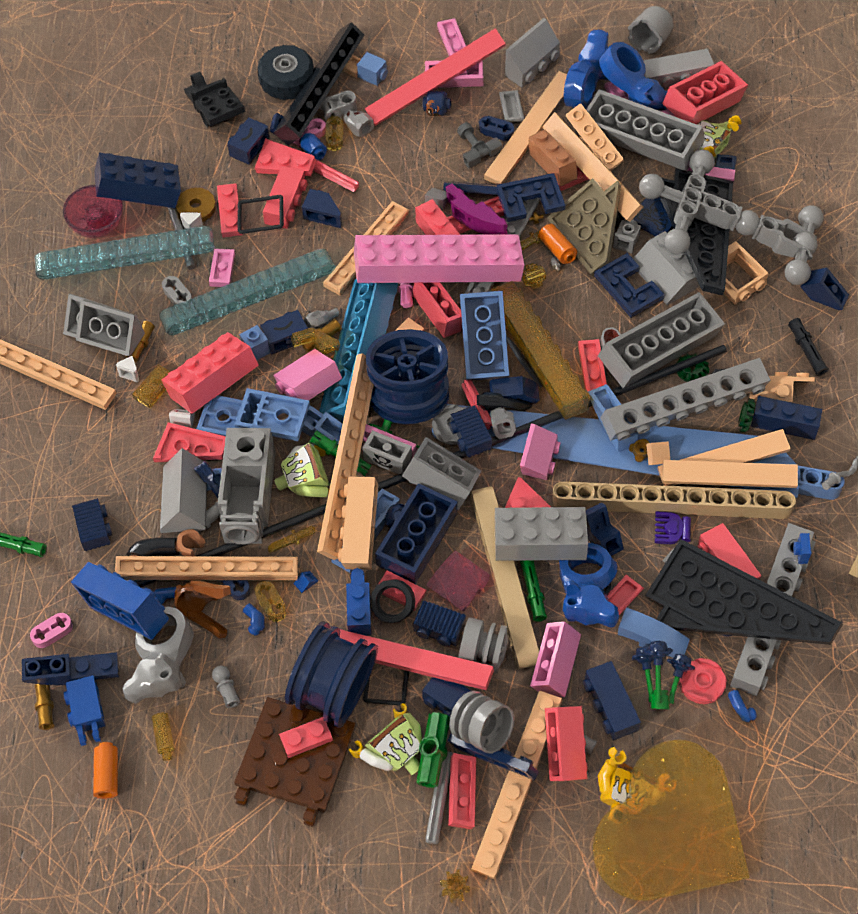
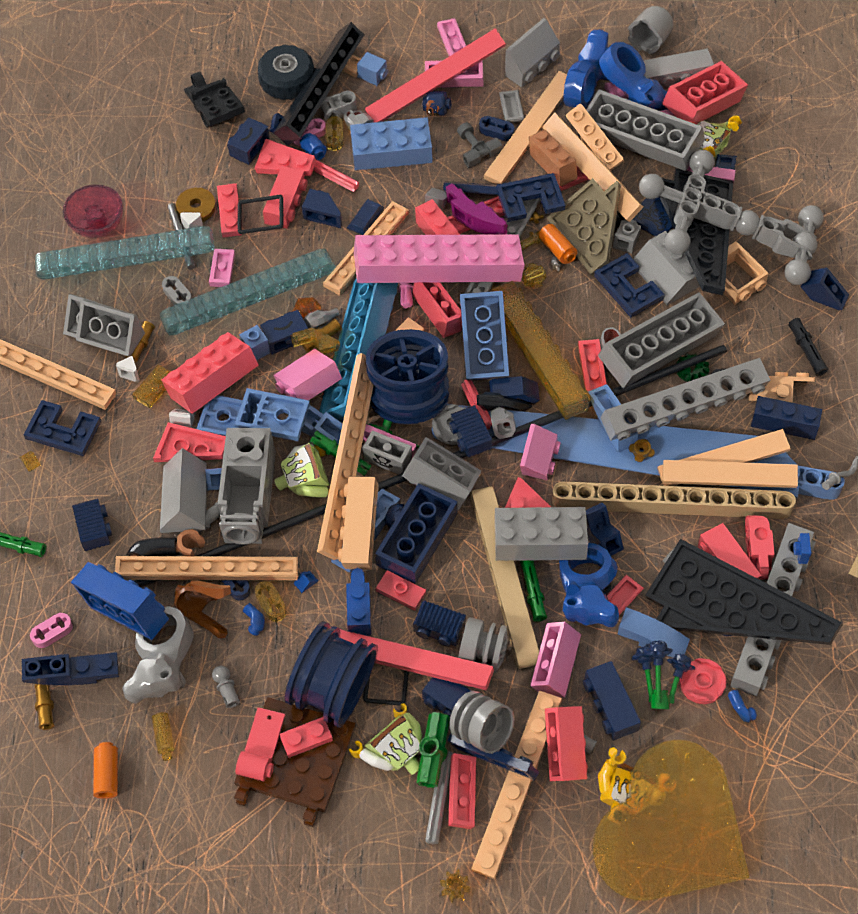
(29, 461): none -> clear yellow piece
(46, 431): none -> dark blue plate
(85, 708): blue hinge -> none
(137, 180): dark blue brick -> none
(164, 593): blue arm -> none
(207, 475): dark blue piece -> none
(261, 745): none -> coral door
(293, 538): clear yellow piece -> none
(306, 306): none -> clear orange slope
(365, 217): none -> dark blue tile
(375, 601): black tyre -> none
(391, 143): none -> medium blue brick
(458, 580): clear pink slope -> none
(524, 362): black piece -> none
(658, 452): light nougat tile -> none
(673, 529): dark purple piece -> none
(746, 415): dark green gear -> none
(759, 543): none -> coral piece

